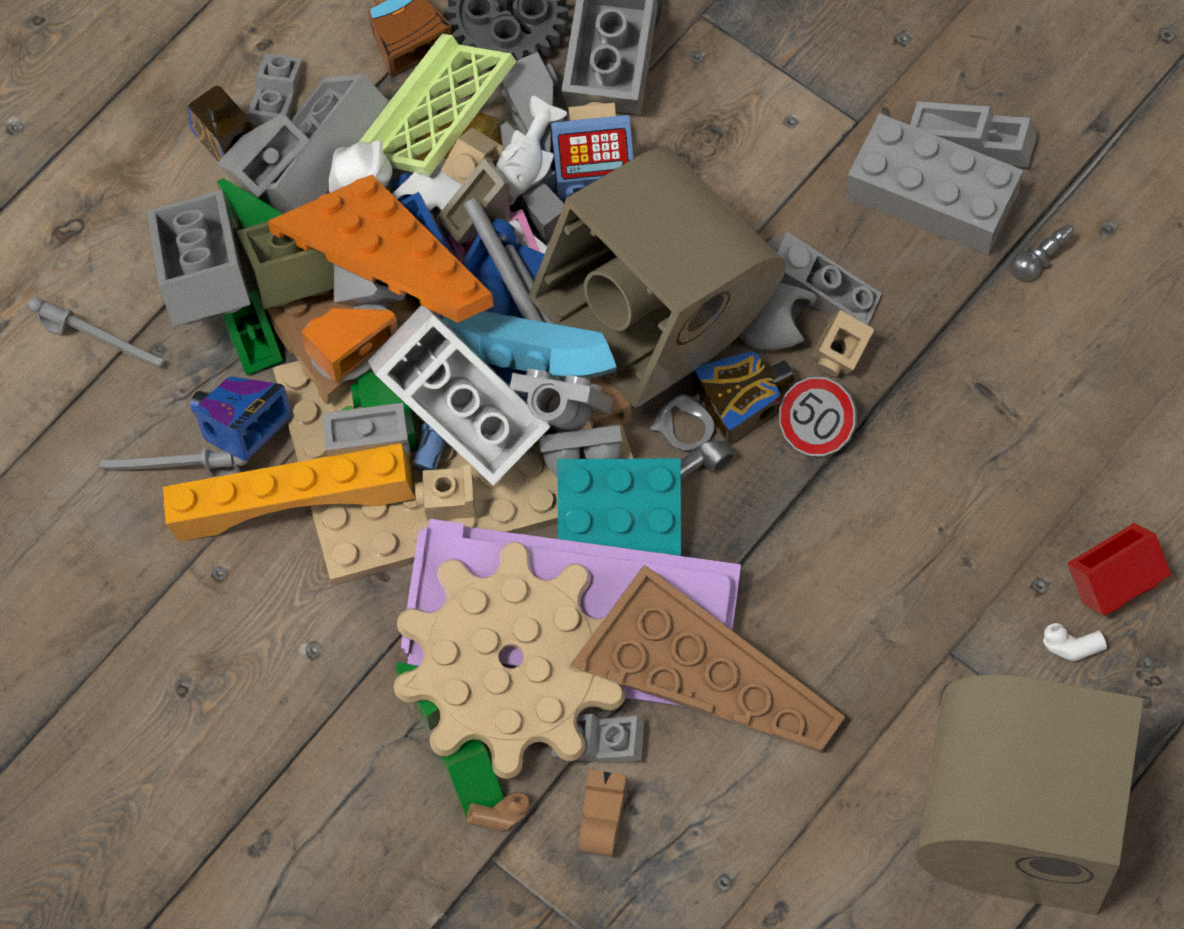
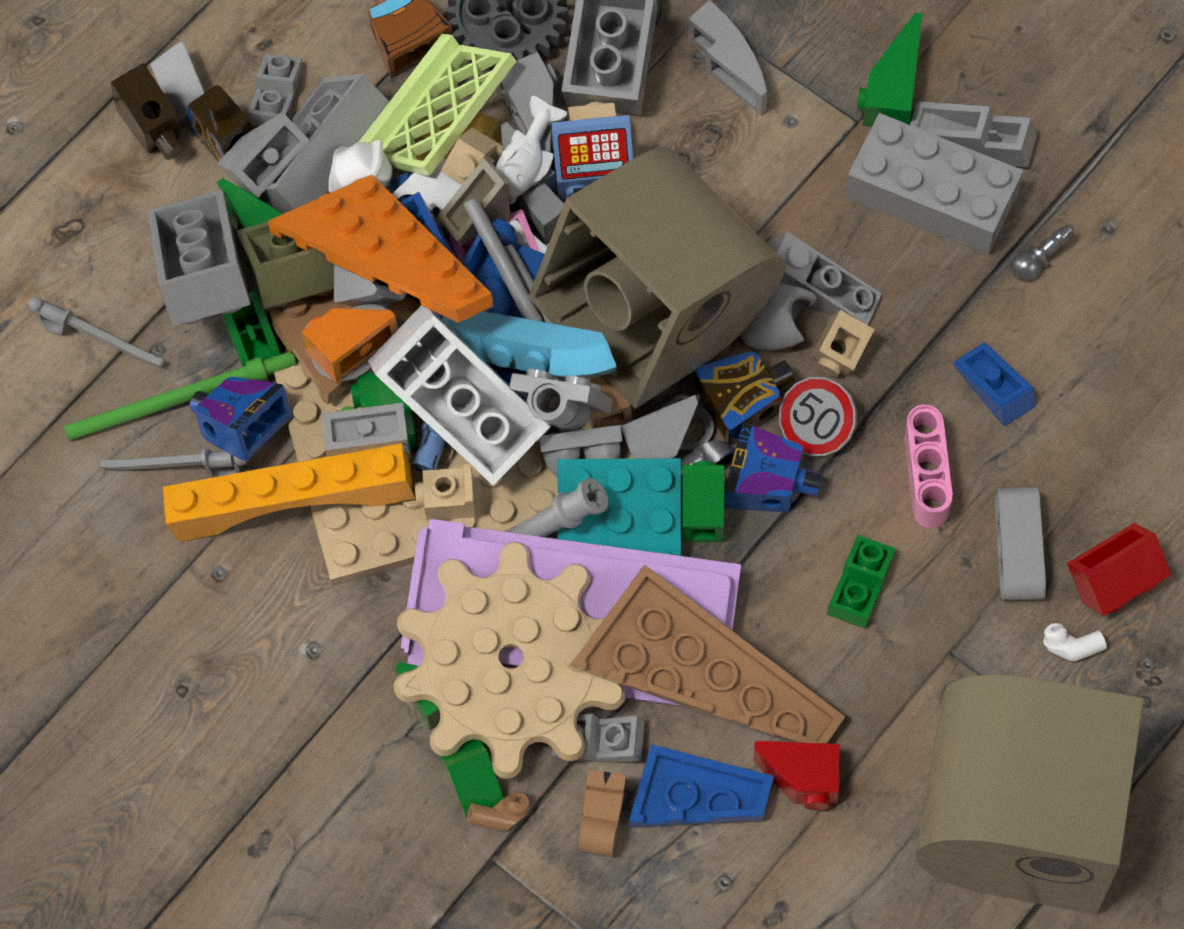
(147, 112): none -> dark brown torso
(177, 79): none -> light grey slope
(256, 370): none -> bright green bar
(566, 510): none -> light grey pin
(659, 432): none -> light grey slope
(697, 790): none -> blue wing
(703, 502): none -> green slope
(728, 55): none -> light grey slope
(767, 472): none -> torso
(802, 770): none -> red slope
(861, 581): none -> green slope
(893, 77): none -> green slope
(925, 483): none -> bright pink beam
(996, 383): none -> blue slope
(1020, 543): none -> light grey beam

